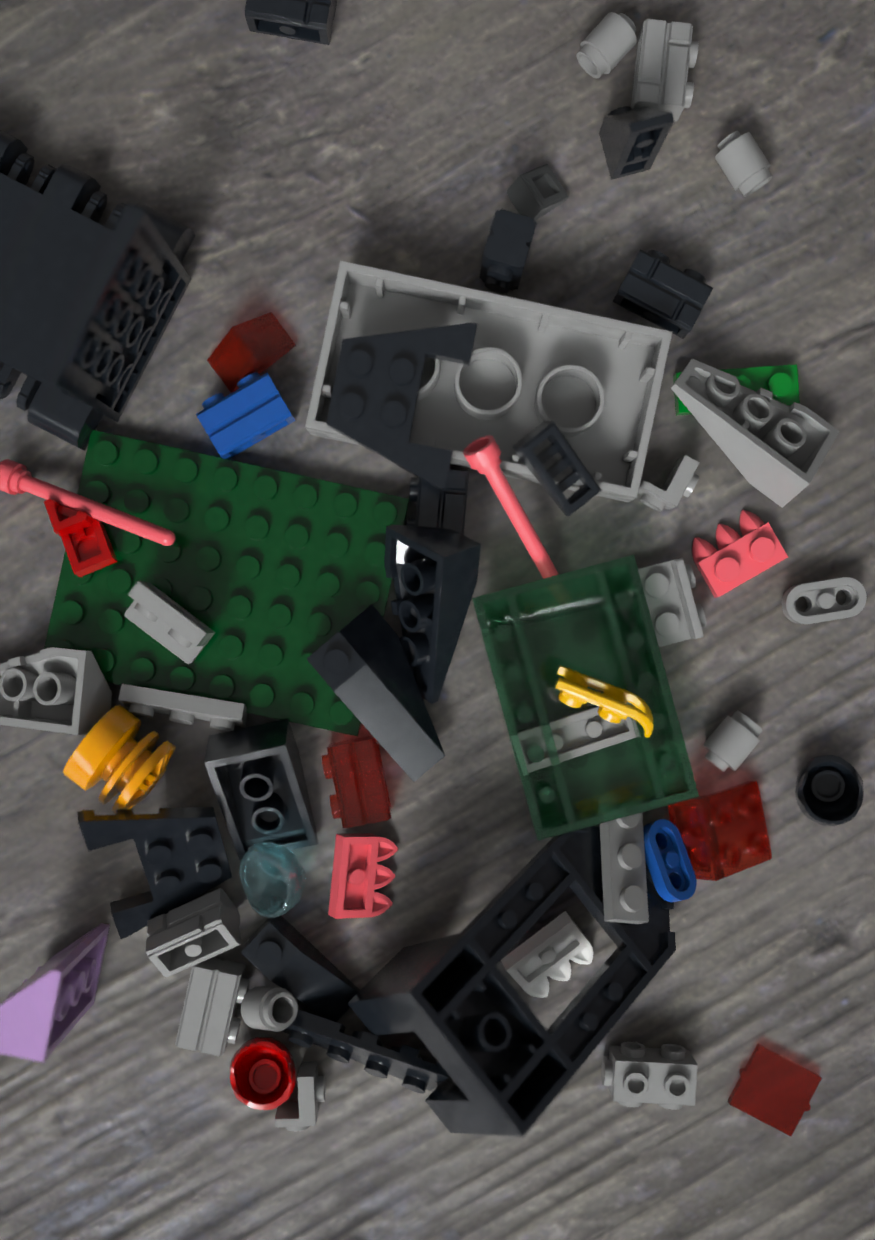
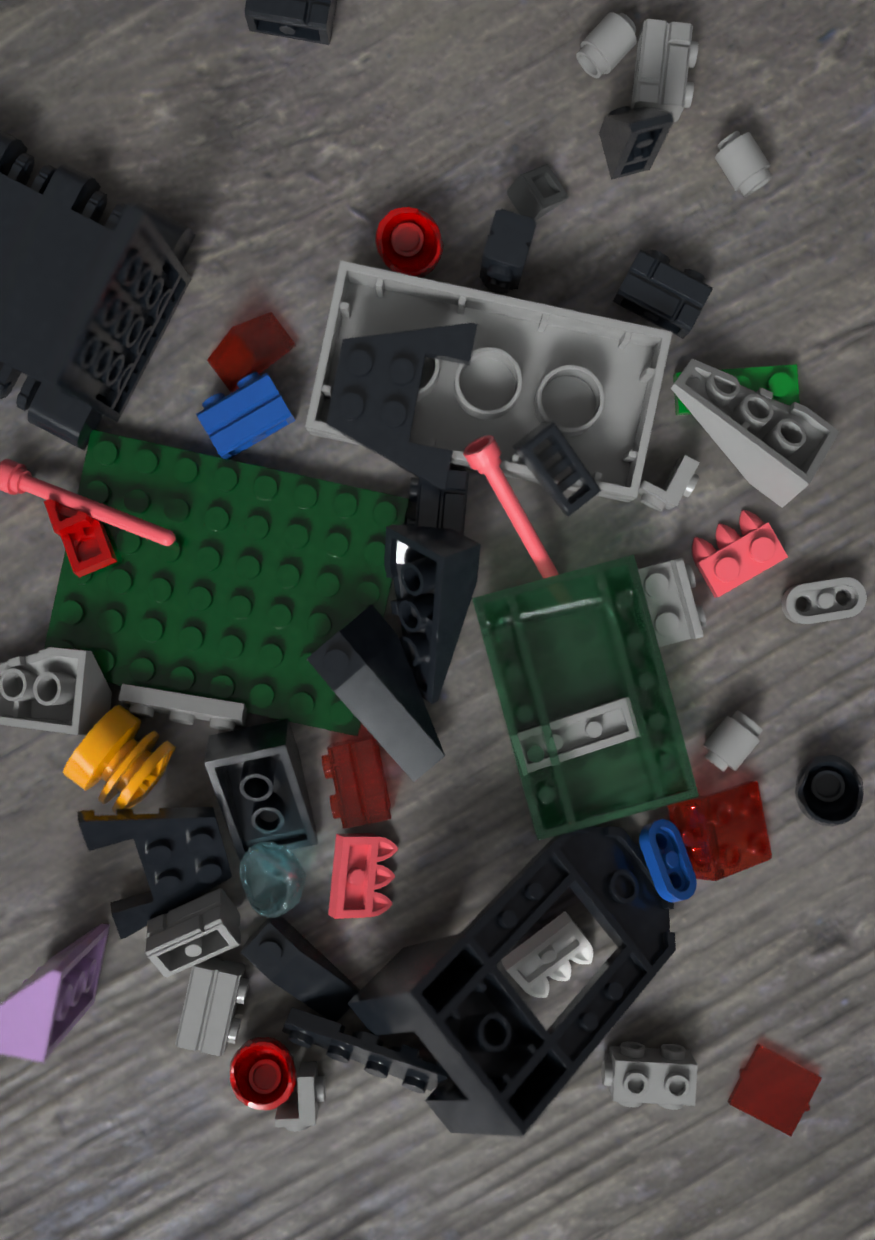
(167, 622): light grey bracket -> none
(268, 1008): light grey brick -> none
(409, 242): none -> red hair
(611, 702): yellow piece -> none
(624, 870): light grey plate -> none

